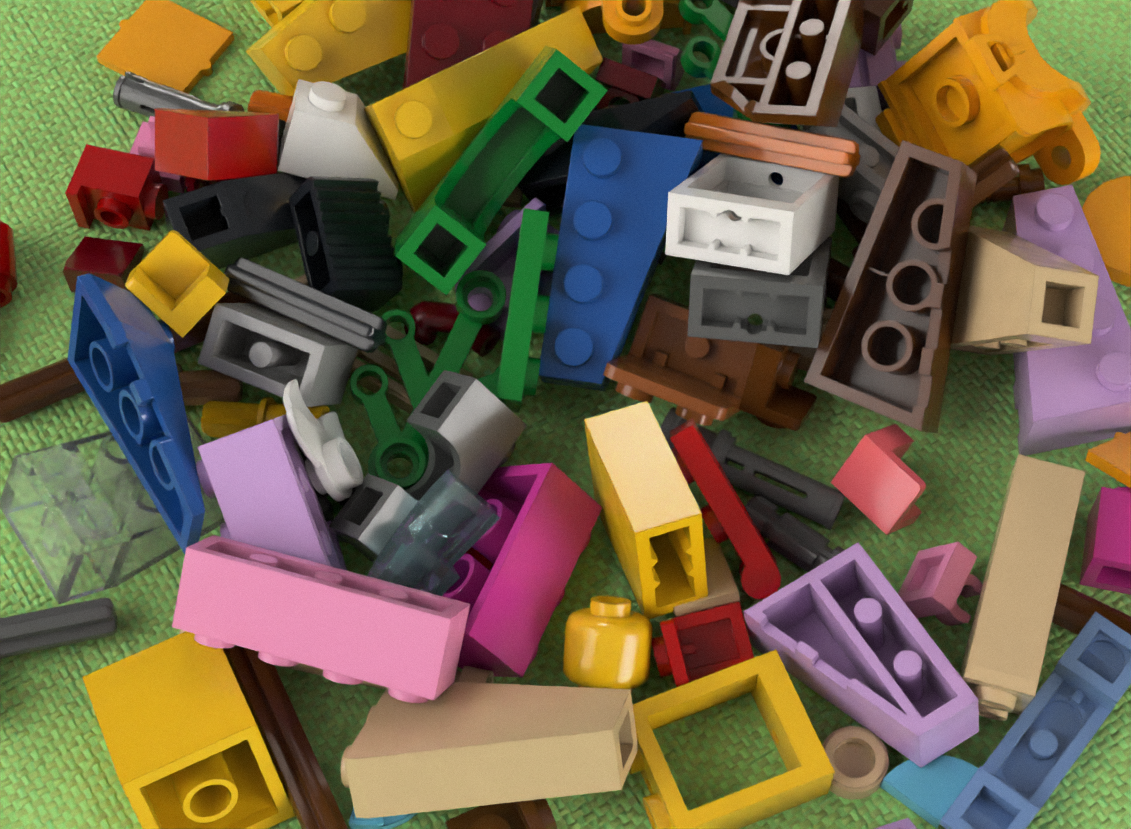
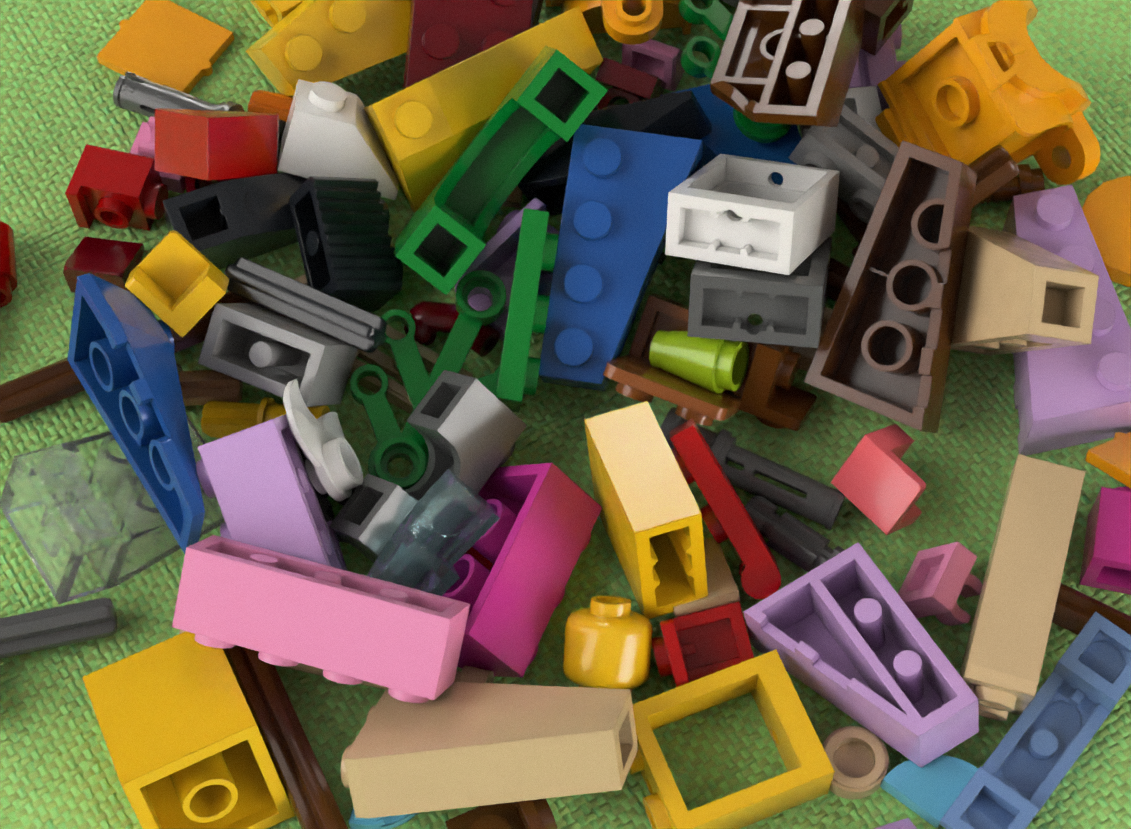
(702, 361): none -> lime cone
(774, 144): orange axle -> none

